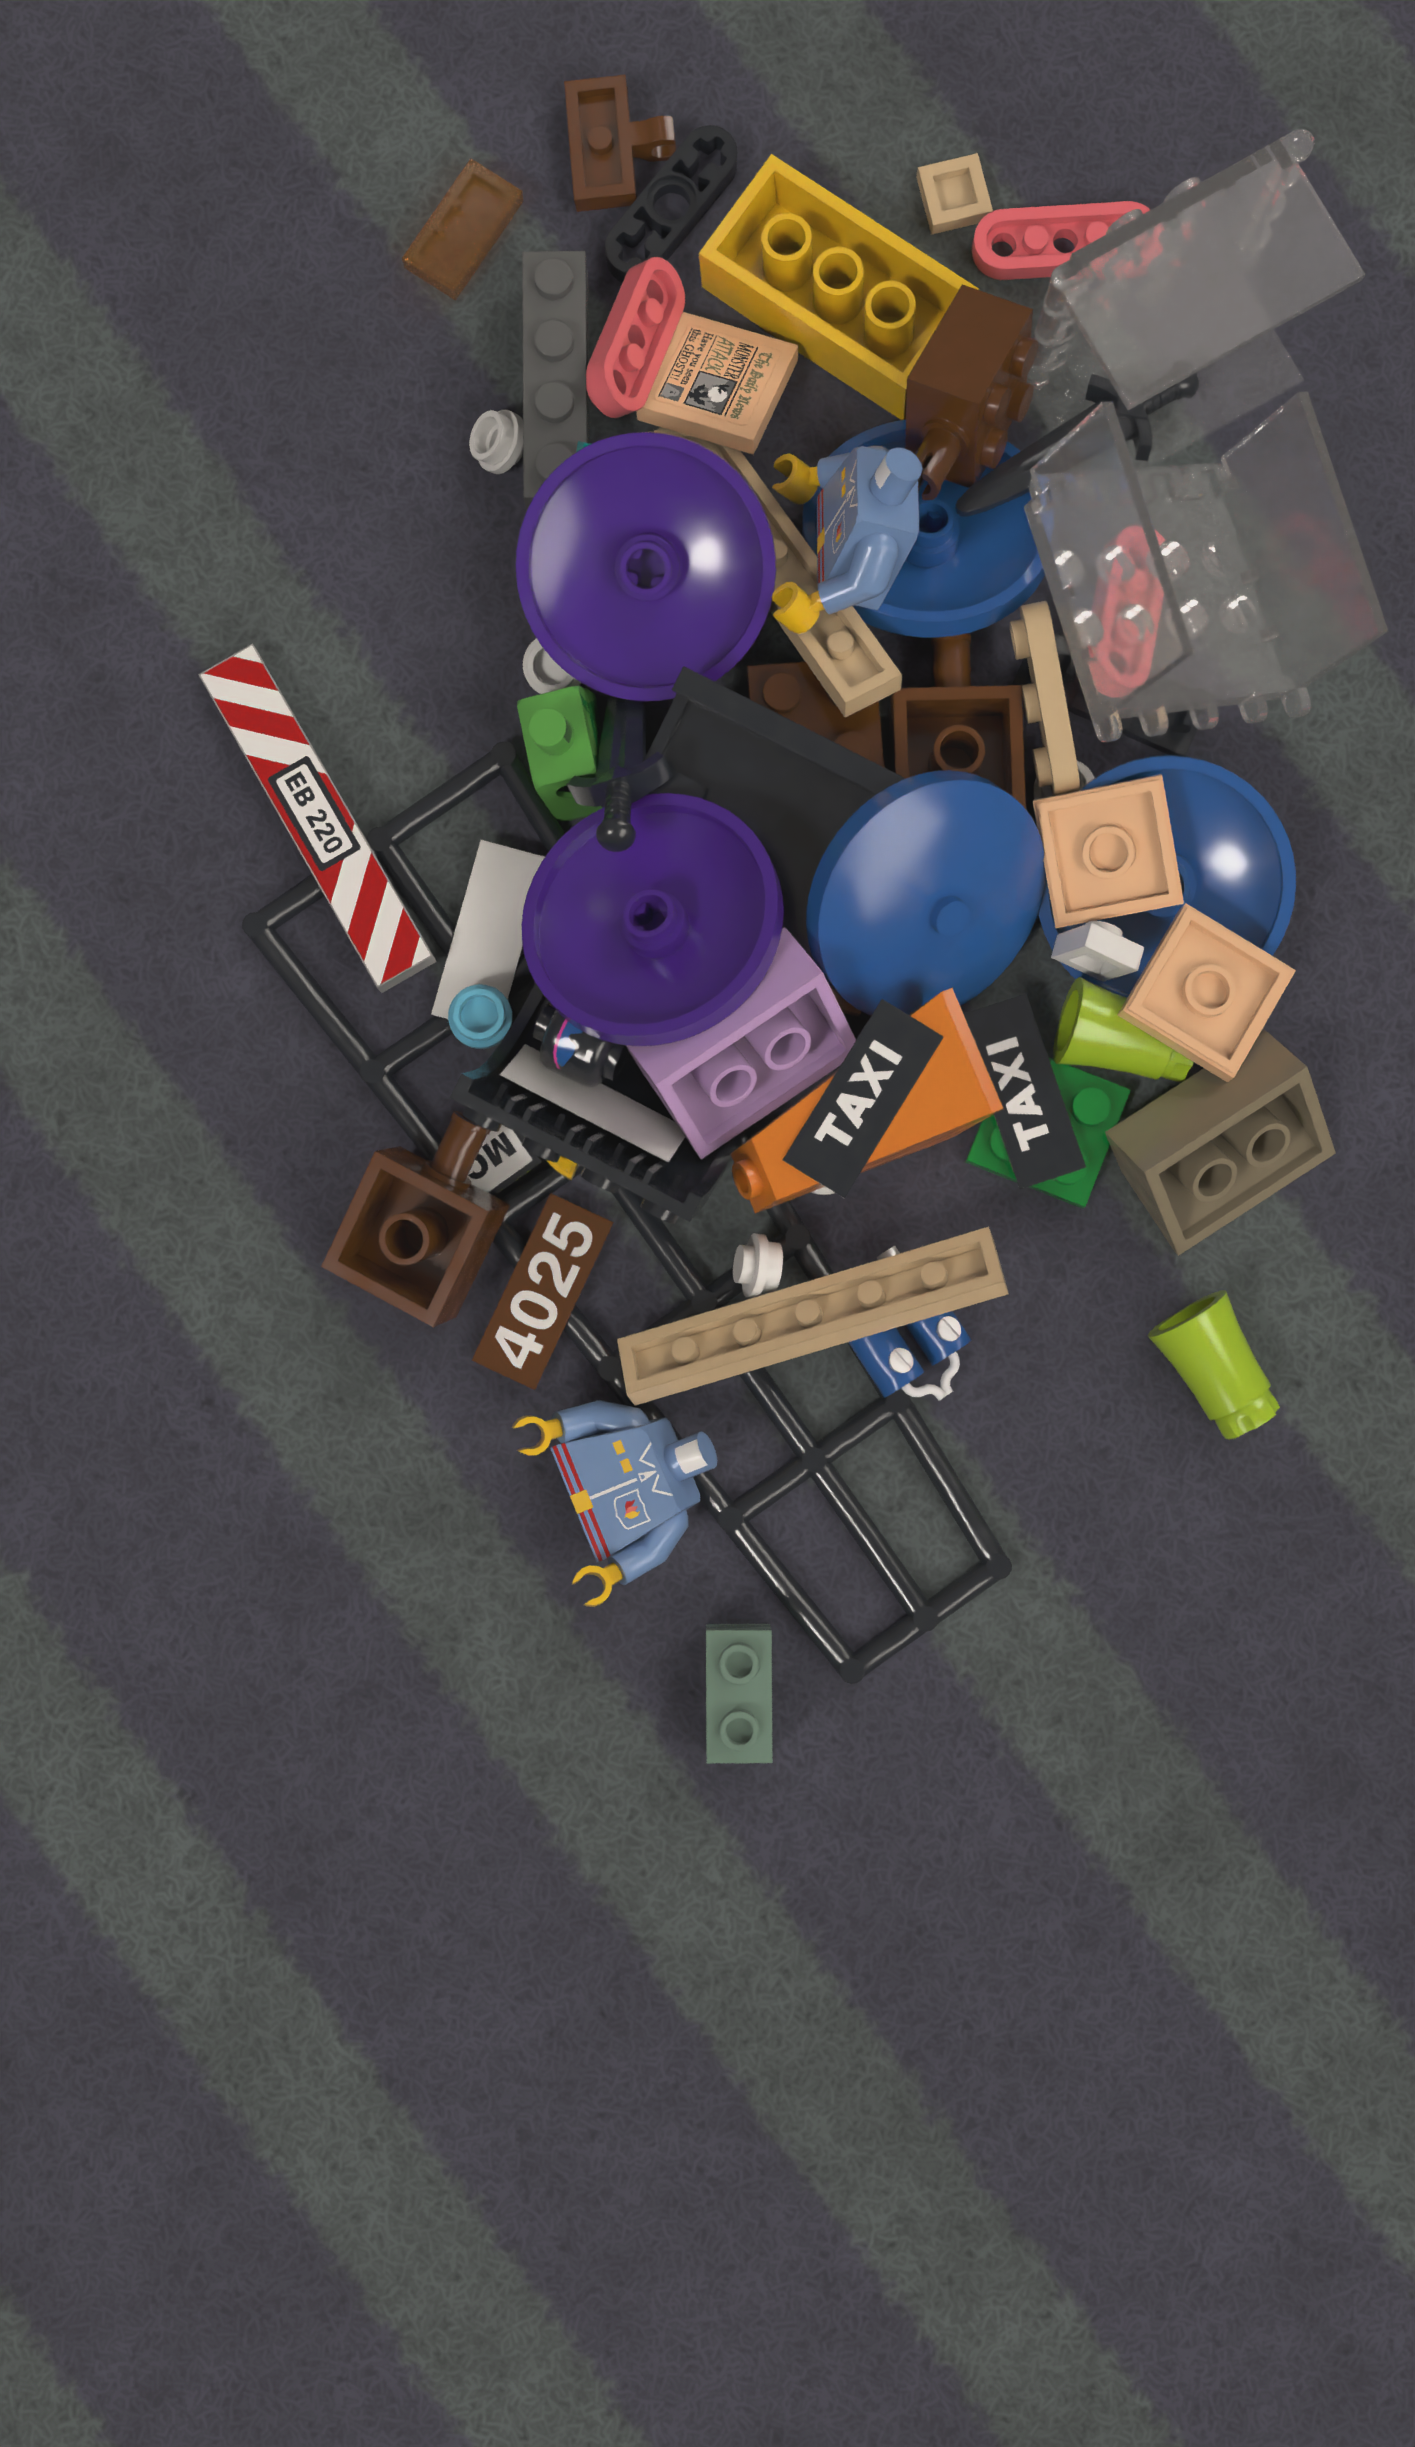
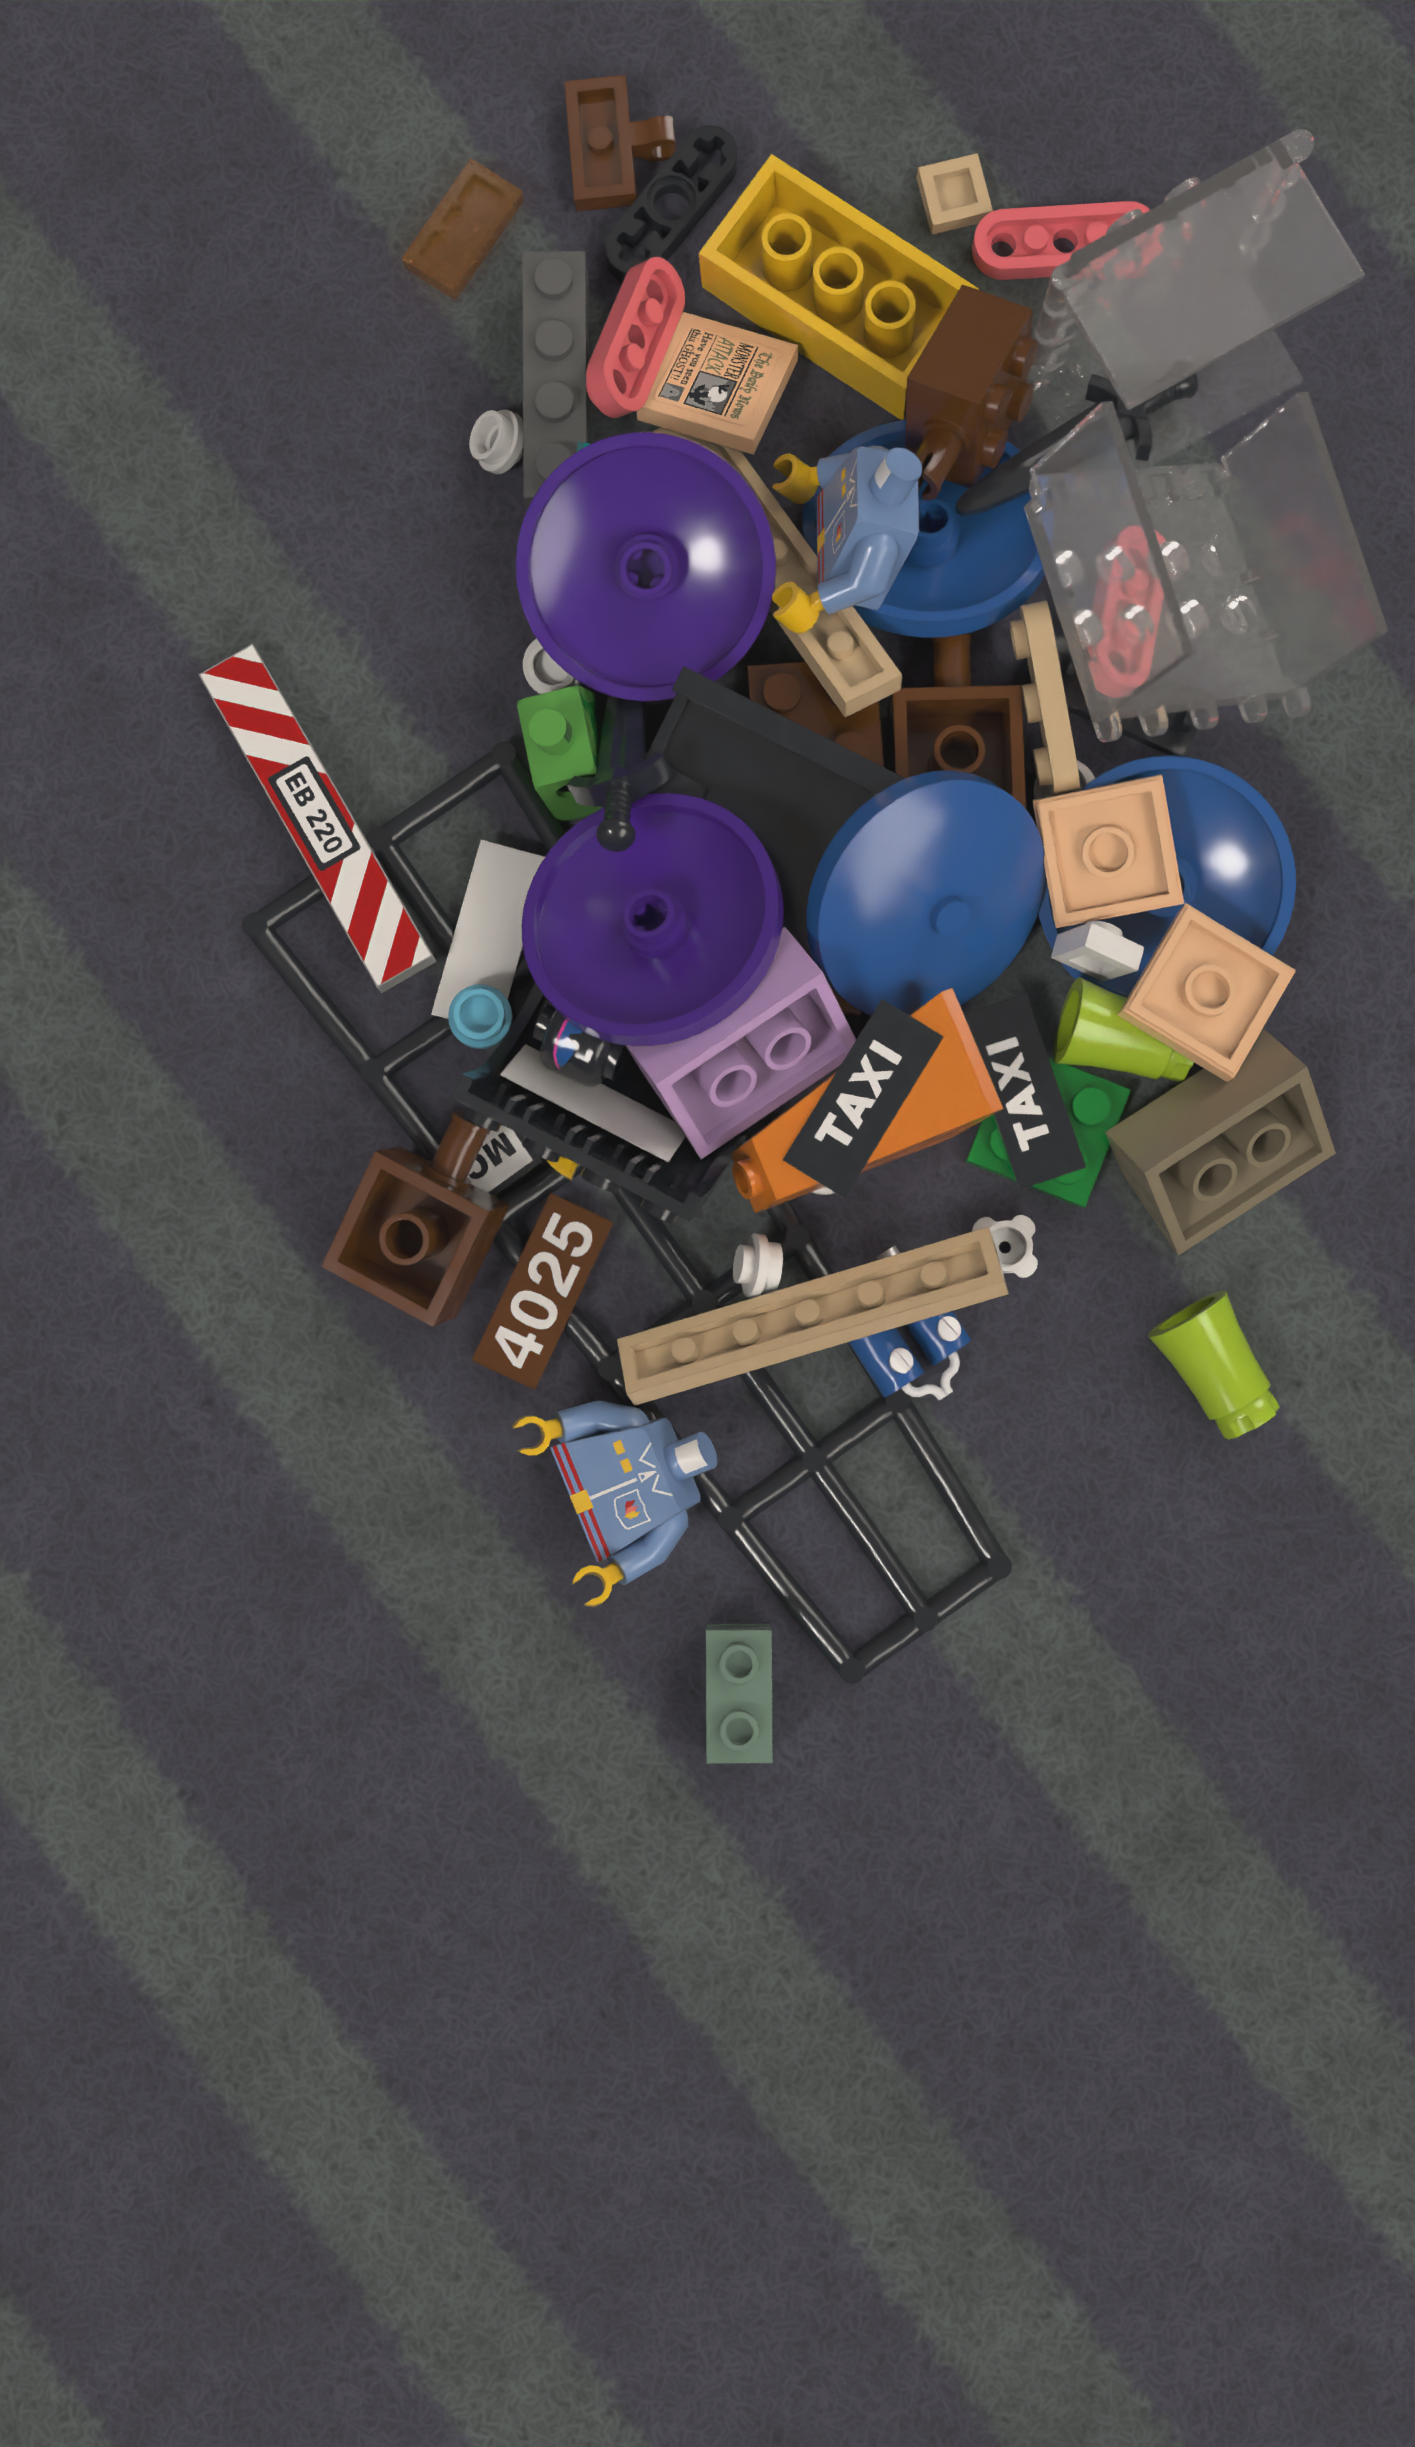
(1018, 1235): none -> white plate

